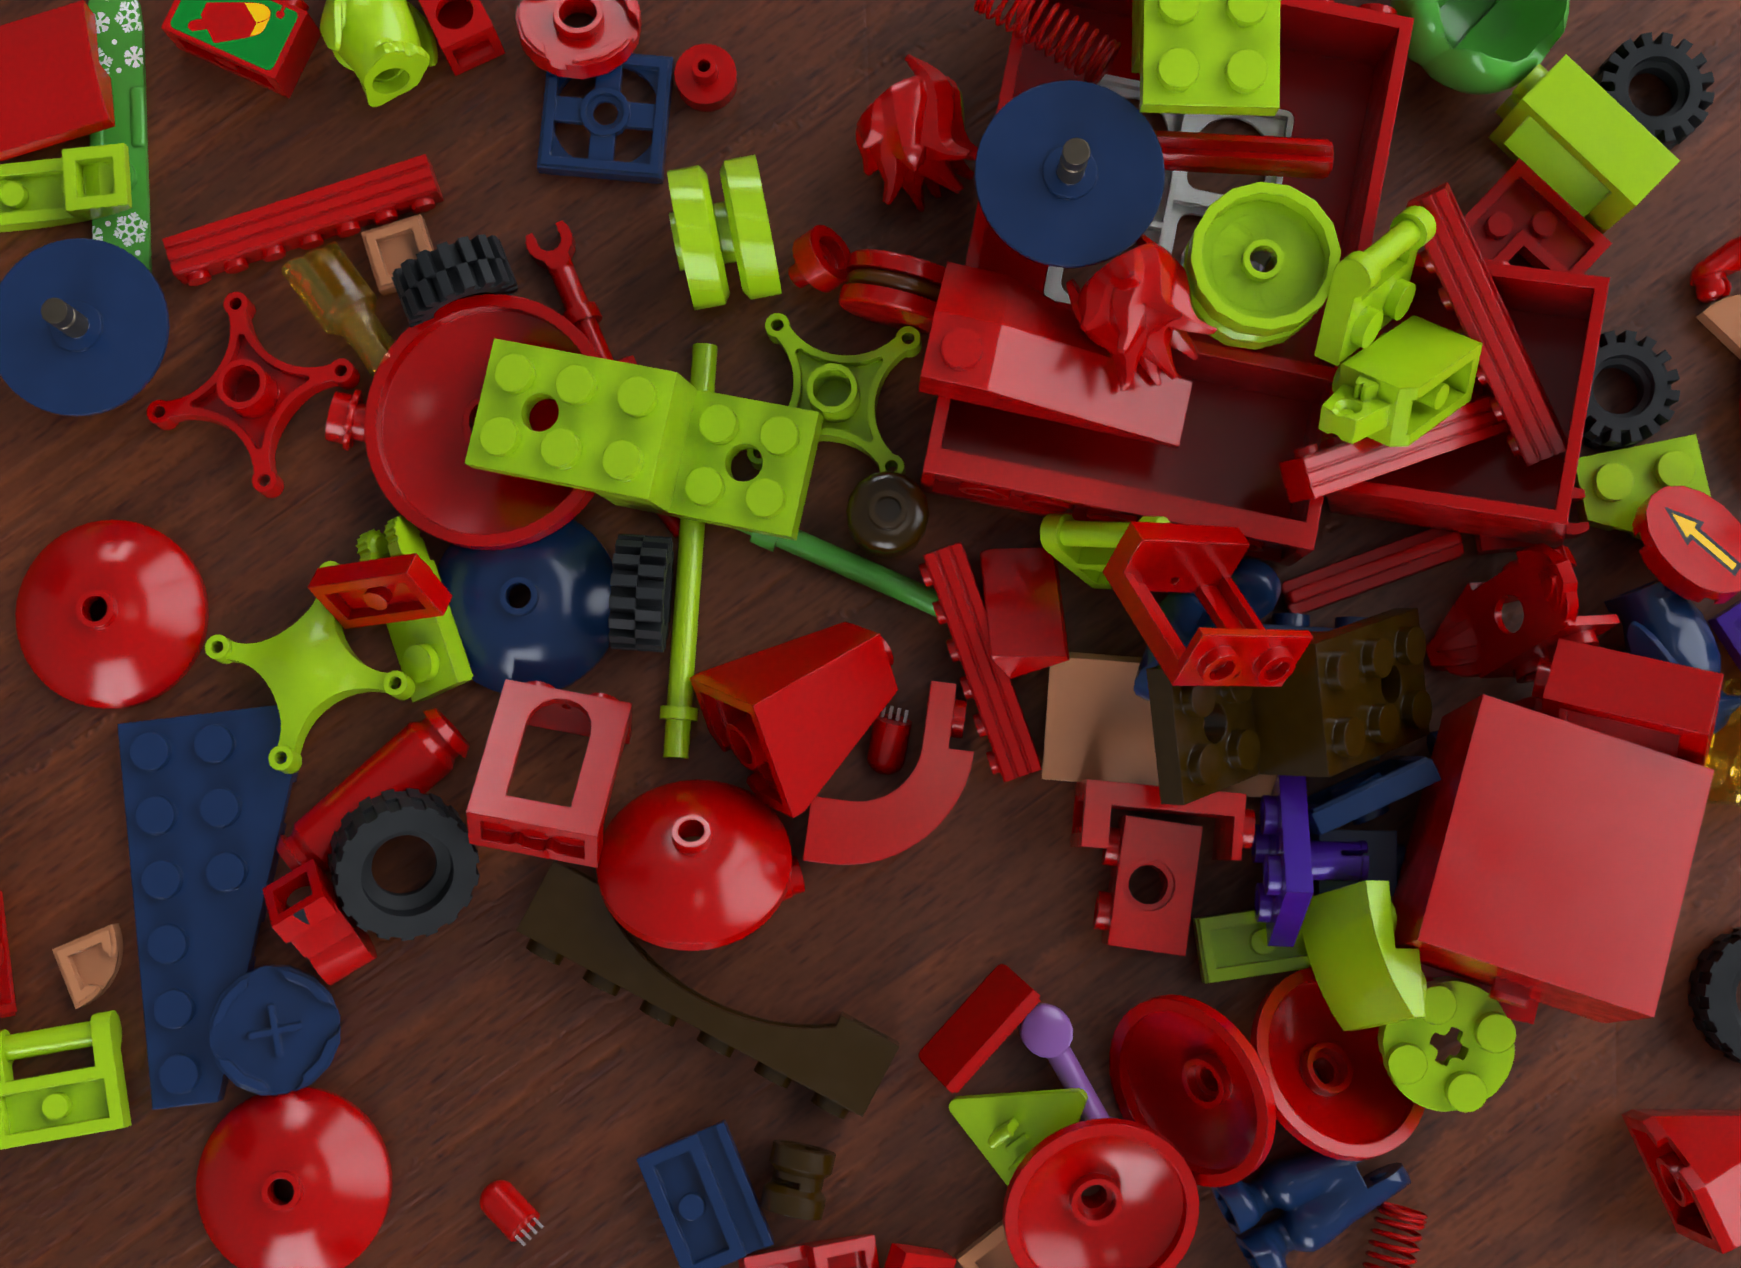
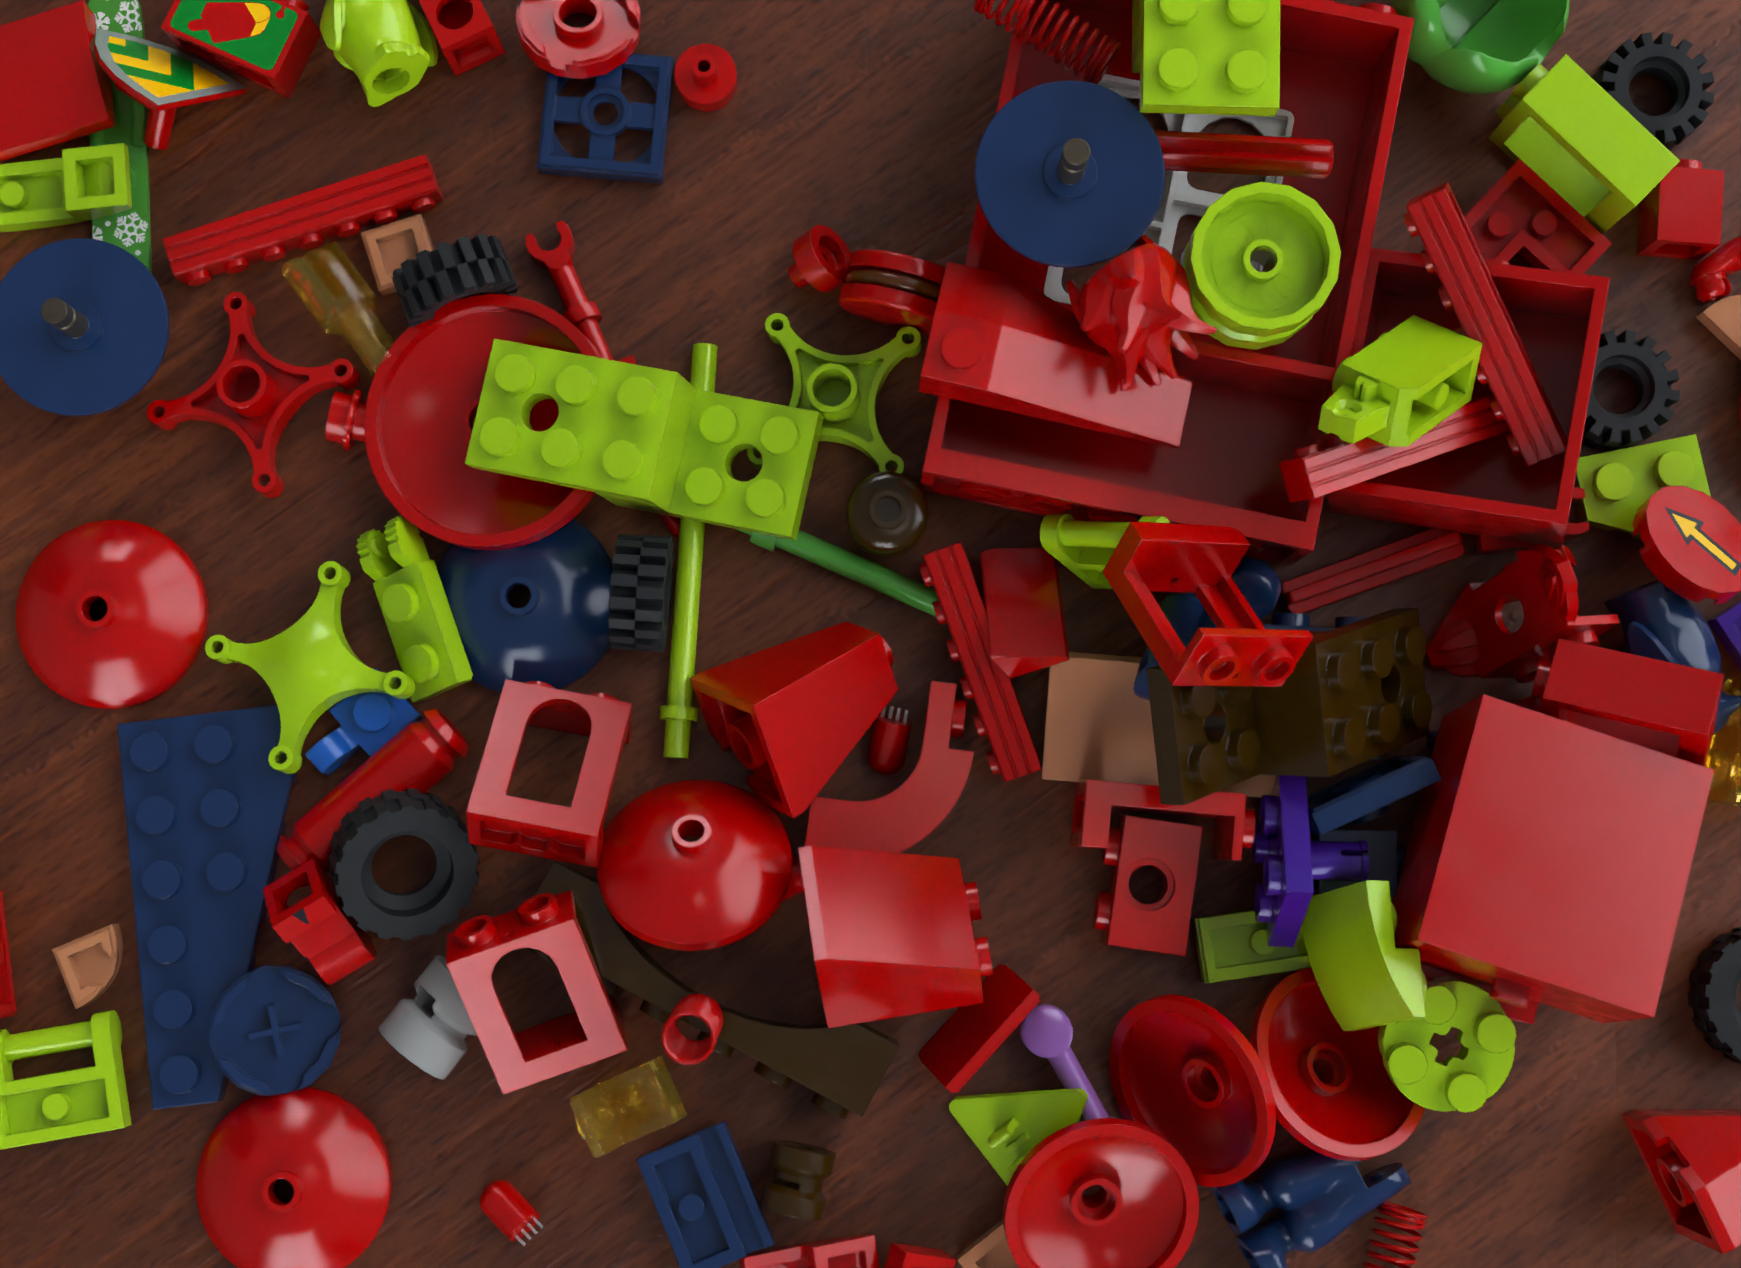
(160, 80): none -> shield
(366, 722): none -> blue plate
(380, 591): red plate -> none
(433, 1024): none -> light grey wheel
(556, 1046): none -> panel
(627, 1107): none -> clear yellow bracket
(686, 1050): none -> red piece
(723, 232): lime wheel -> none
(891, 933): none -> red slope
(917, 135): red hair -> none
(1373, 287): lime plate -> none
(1682, 213): none -> red brick

